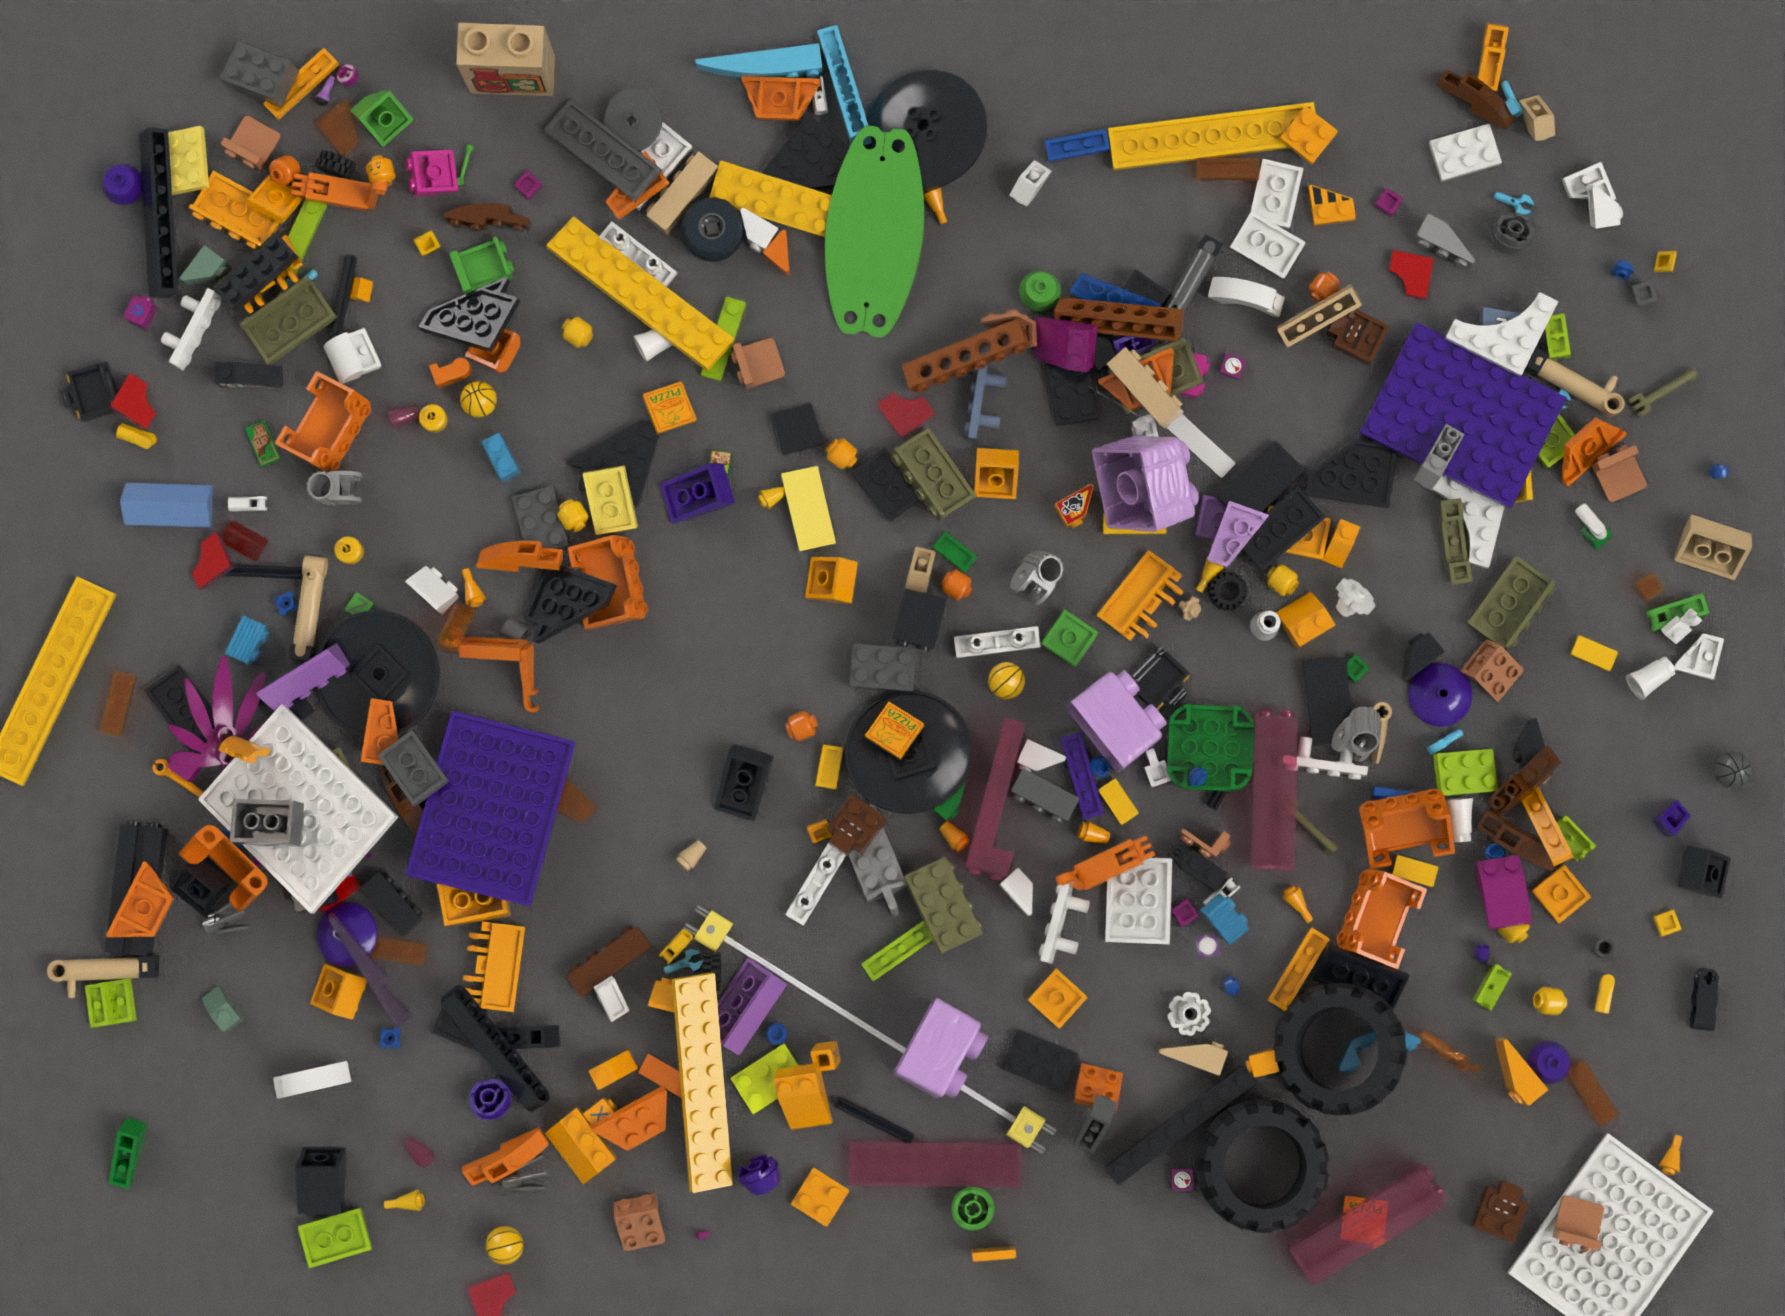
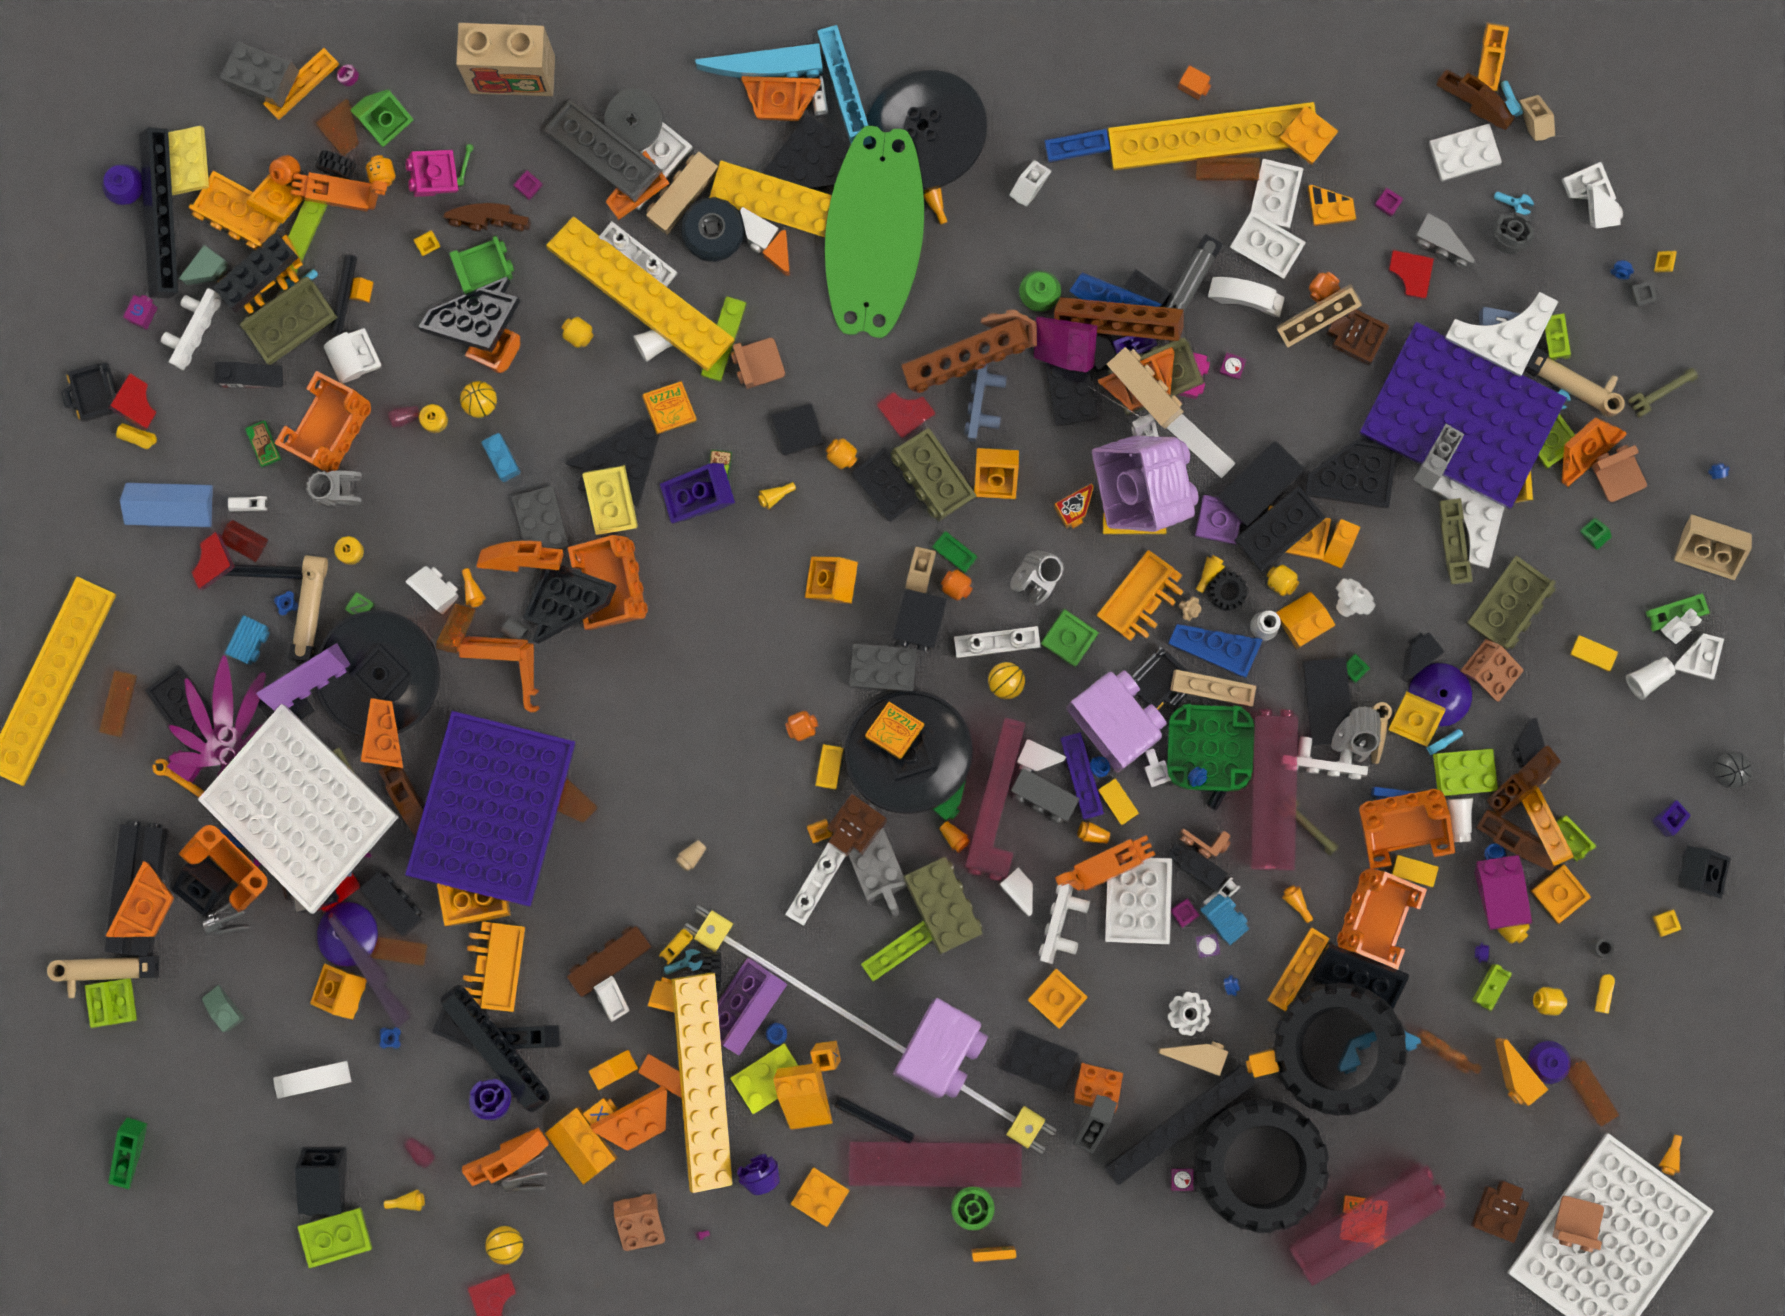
(243, 749): light orange slope -> none
(251, 143): nougat bracket -> none
(266, 822): dark grey brick -> none
(322, 97): medium lavender piece -> none
(413, 768): dark grey plate -> none
(451, 373): orange leg -> none
(572, 515): yellow head -> none
(743, 782): black slope -> none
(808, 508): light yellow piece -> none
(1194, 83): none -> orange brick
(1213, 688): none -> tan plate
(1224, 650): none -> blue wing
(1234, 533): lavender wing -> none
(1416, 719): none -> yellow plate
(1591, 521): white bar -> none
(1649, 586): clear orange plate -> none
(1704, 1000): black piece -> none

